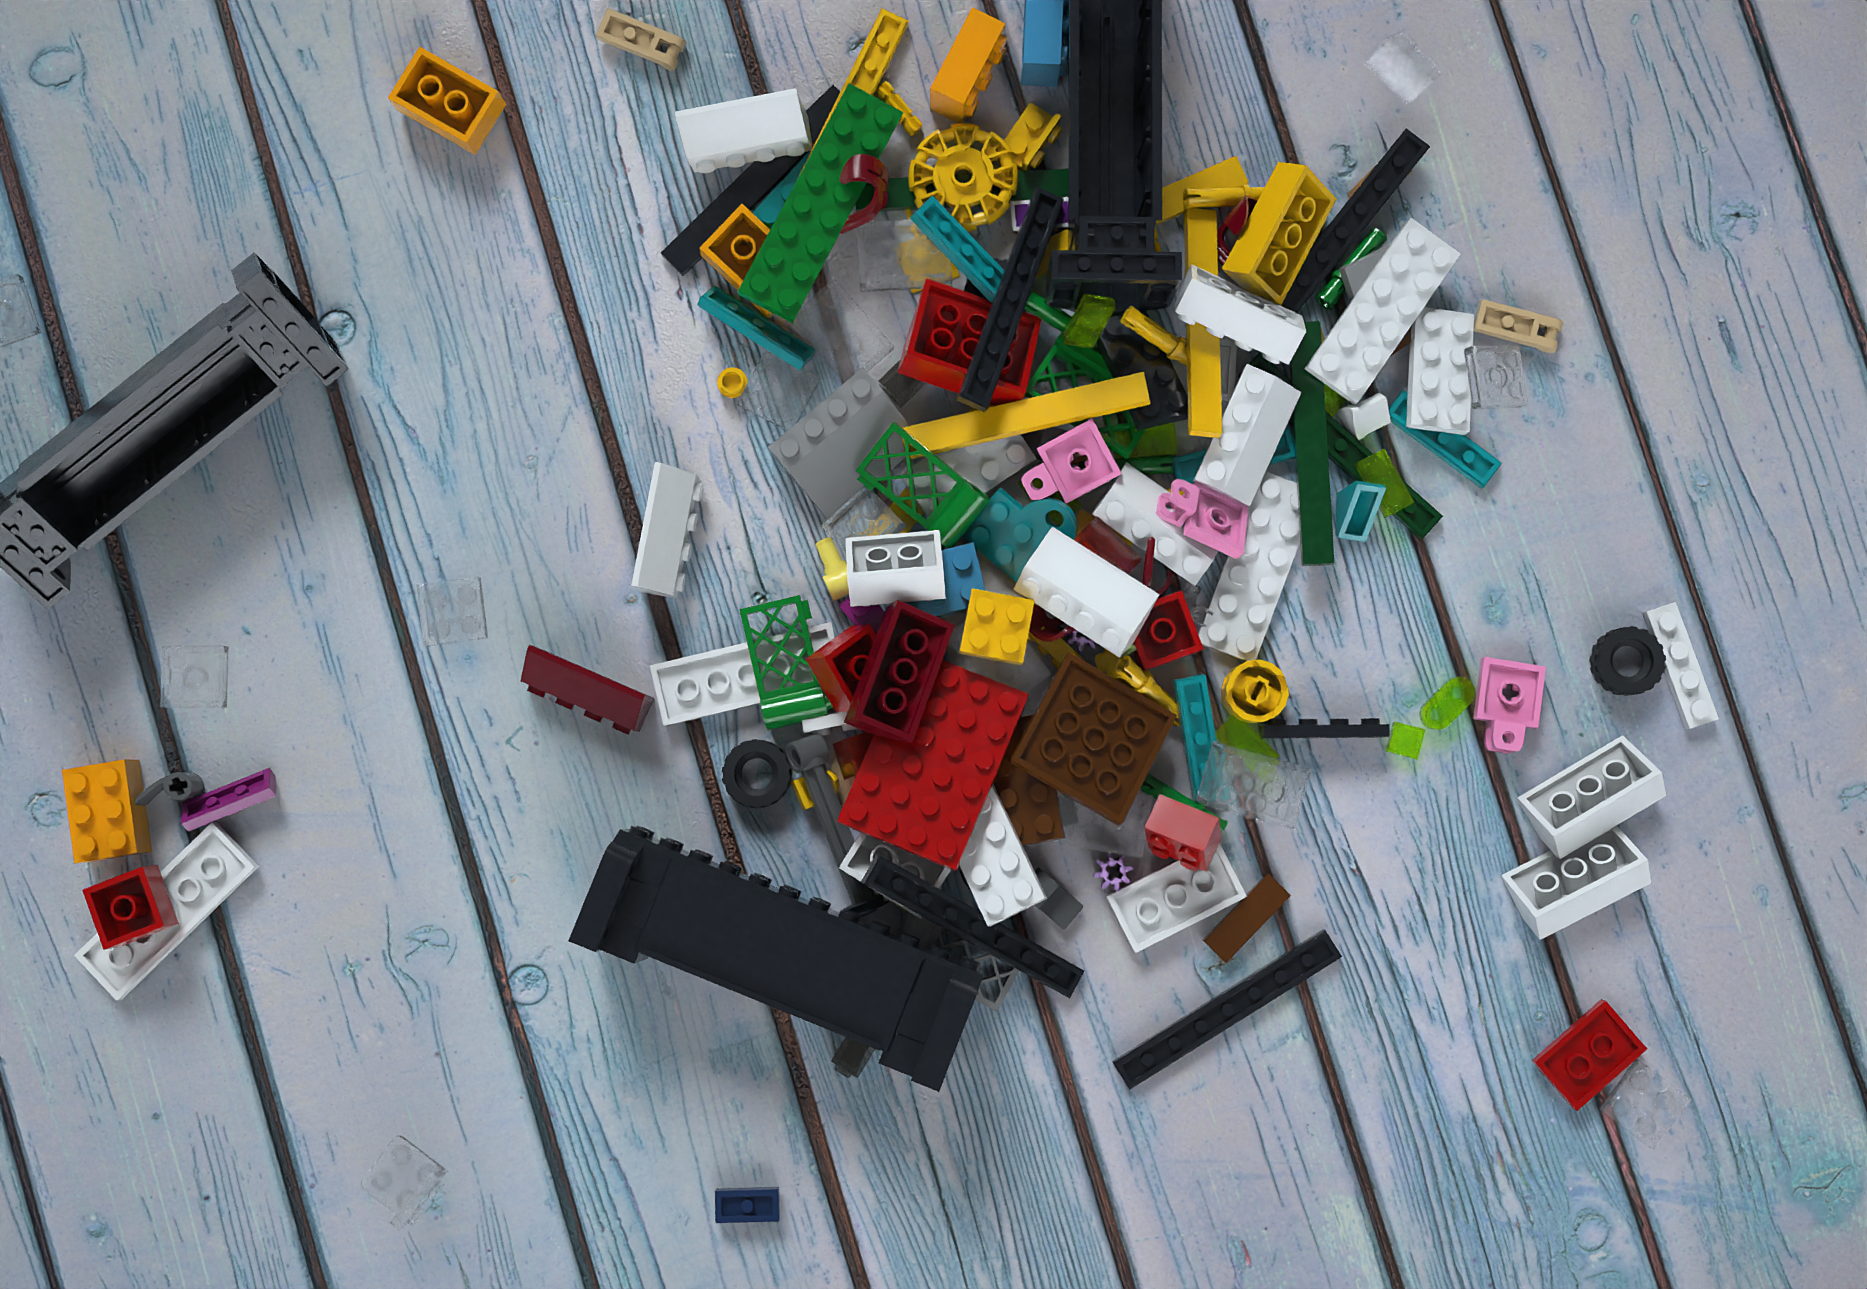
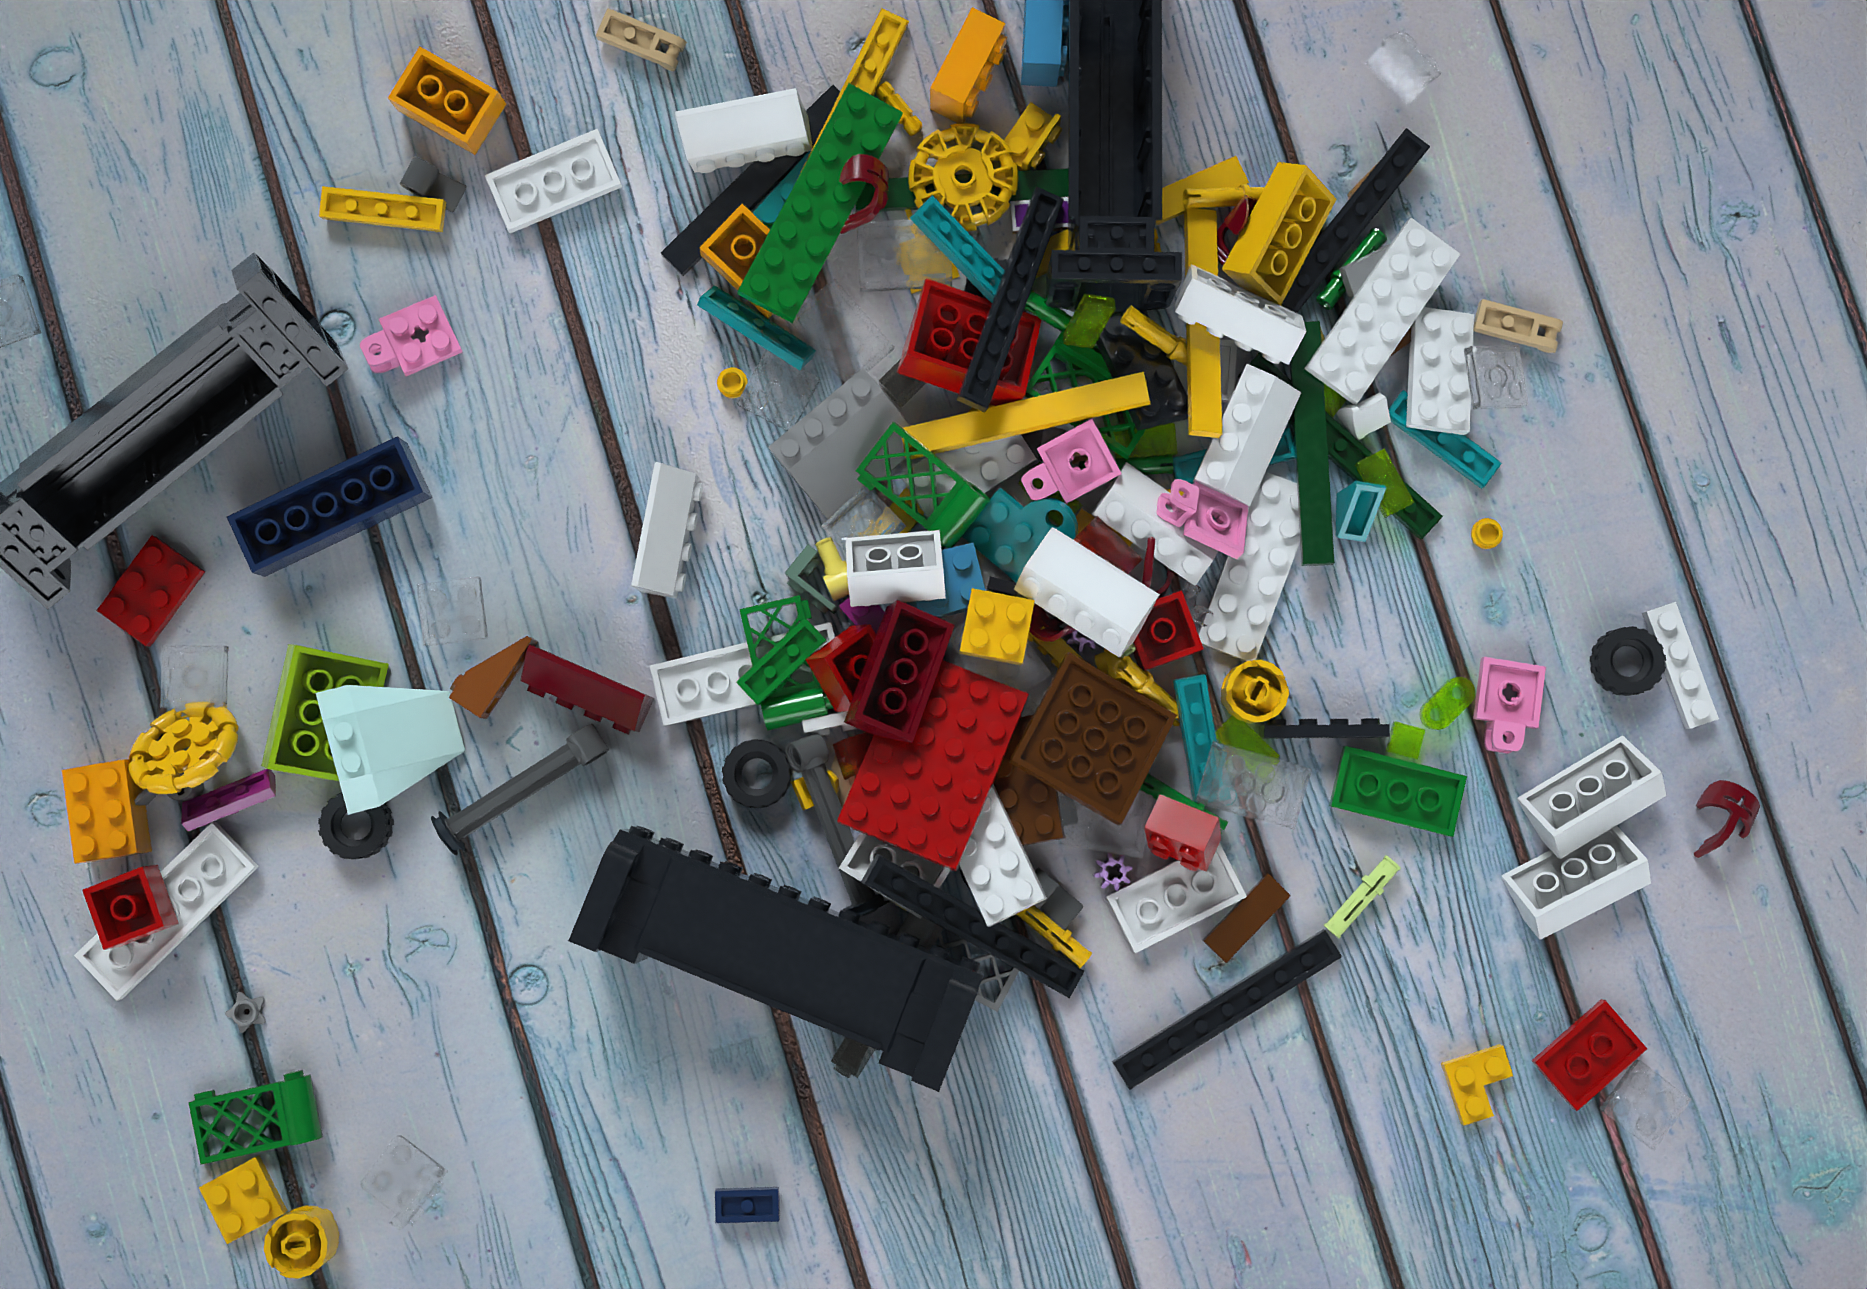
(150, 591): none -> red plate
(158, 763): none -> yellow plate
(238, 1015): none -> light grey plate
(243, 1199): none -> yellow plate
(293, 1104): none -> green piece
(296, 731): none -> lime slope
(301, 1241): none -> yellow brick
(329, 507): none -> dark blue brick
(347, 848): none -> black tyre
(382, 209): none -> yellow plate
(387, 739): none -> light aqua wedge
(401, 350): none -> bright pink plate
(426, 181): none -> dark grey panel
(487, 682): none -> dark orange slope
(553, 181): none -> white plate
(581, 748): none -> dark grey piece
(781, 661): none -> green plate
(806, 564): none -> sand green bracket
(1001, 586): none -> black plate
(1077, 954): none -> yellow pin
(1362, 896): none -> yellowish green pin
(1398, 791): none -> green plate
(1467, 1080): none -> yellow plate
(1486, 533): none -> yellow plate
(1746, 812): none -> dark red helmet

